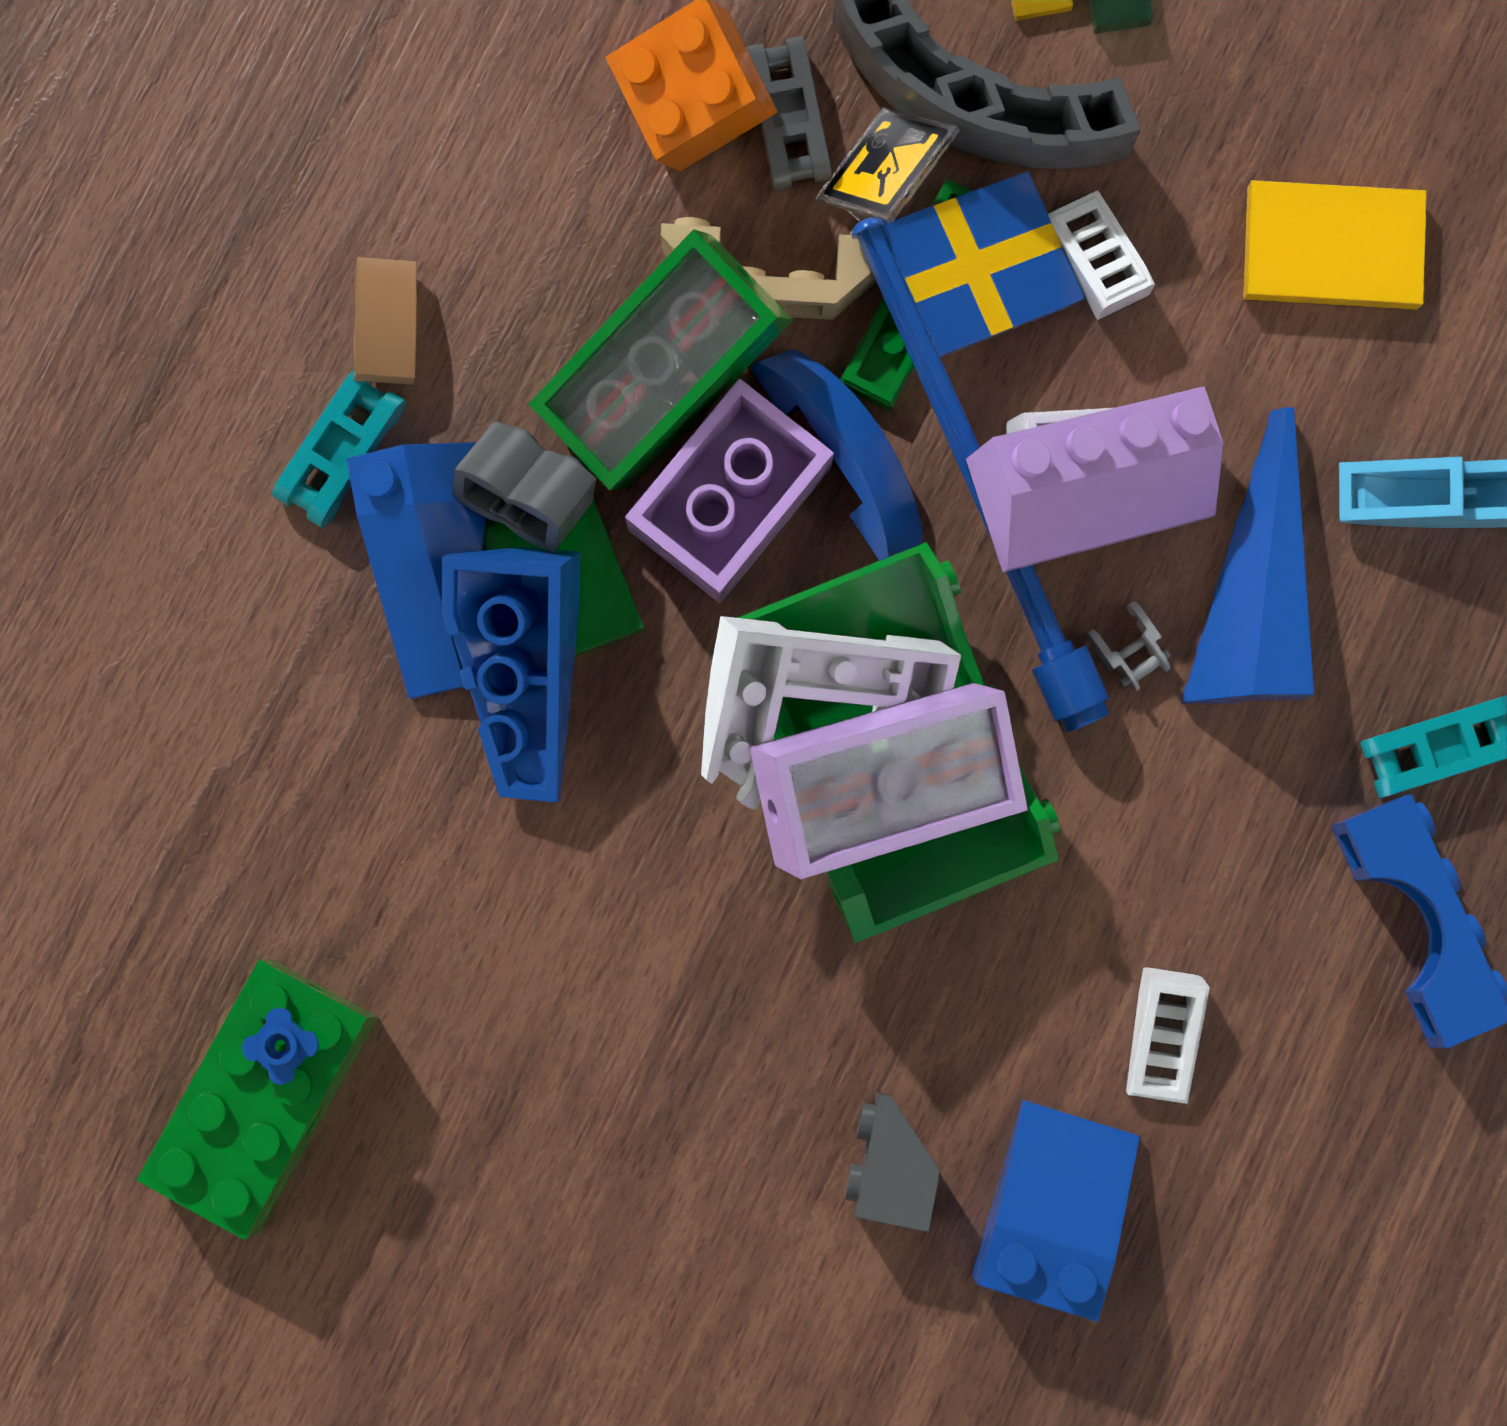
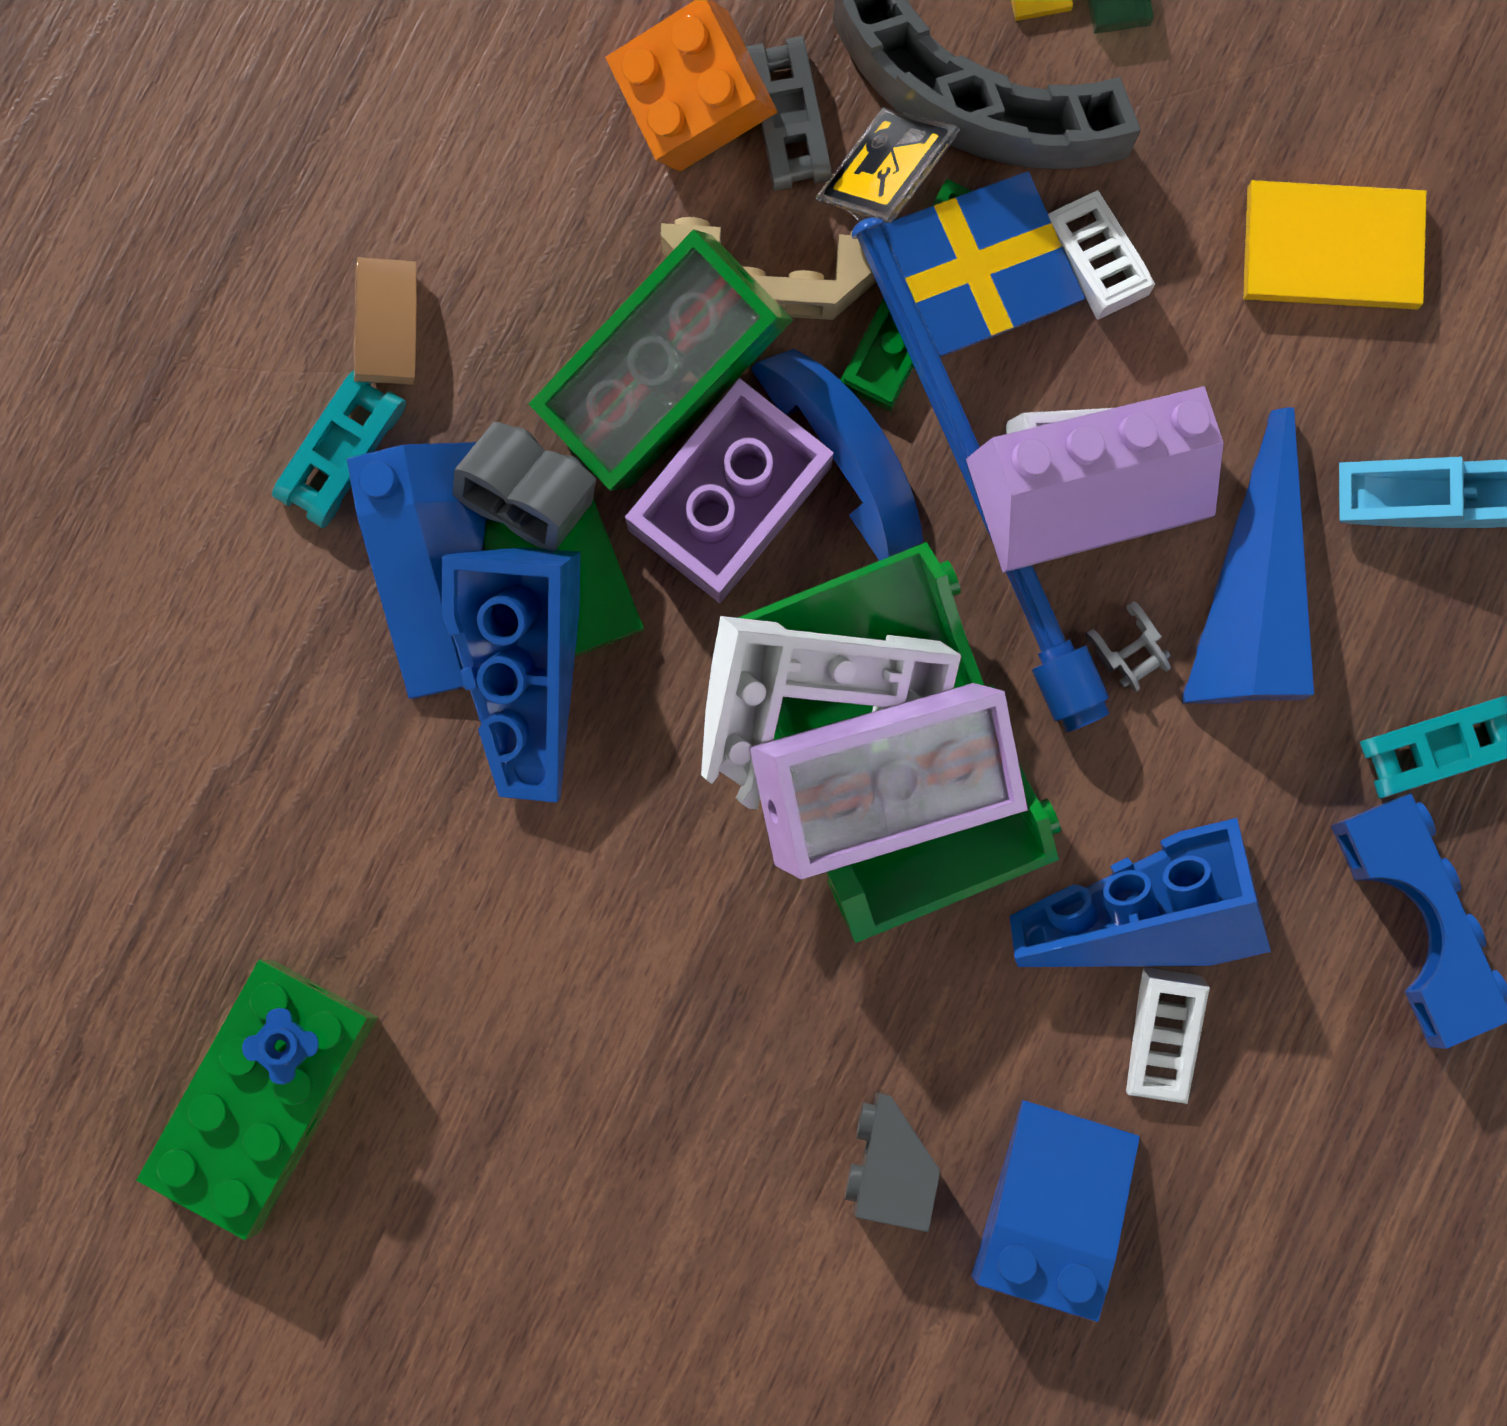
(1170, 909): none -> blue wedge

